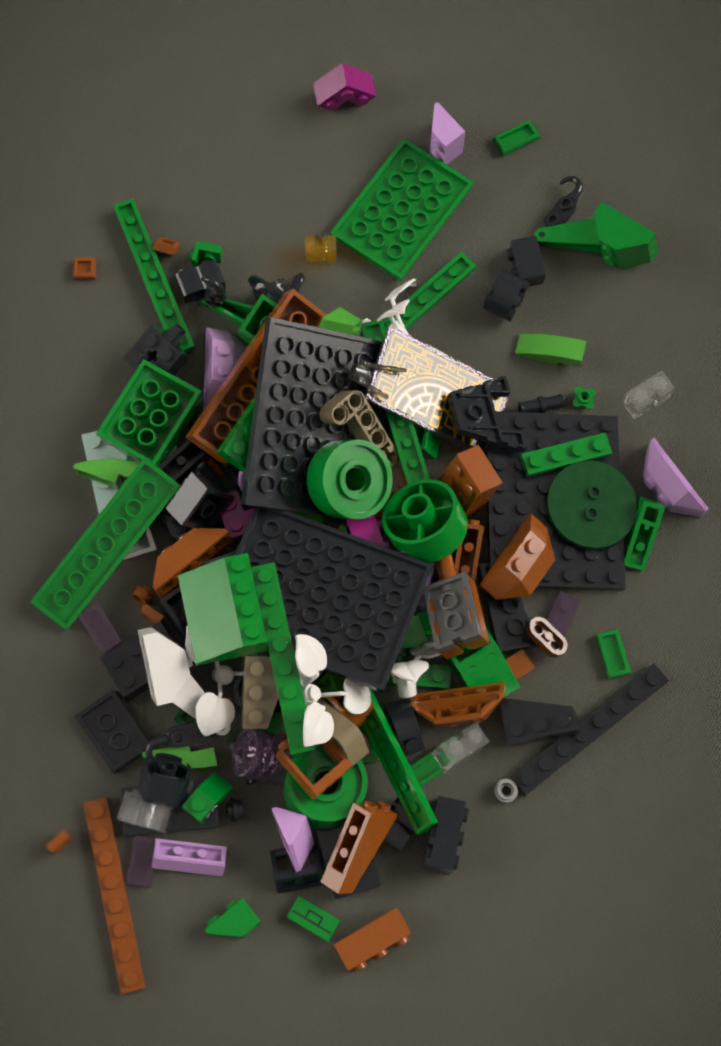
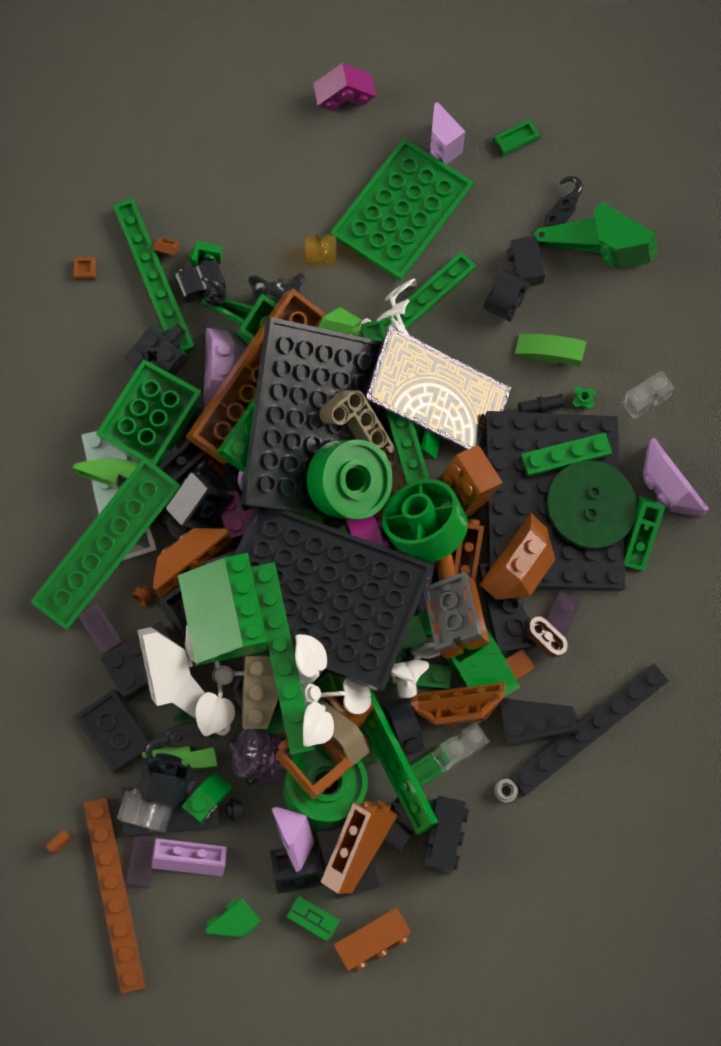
(152, 615): dark orange tile -> none
(362, 375): clear smoke plant -> none
(477, 418): black wing -> none
(613, 654): green tile -> none

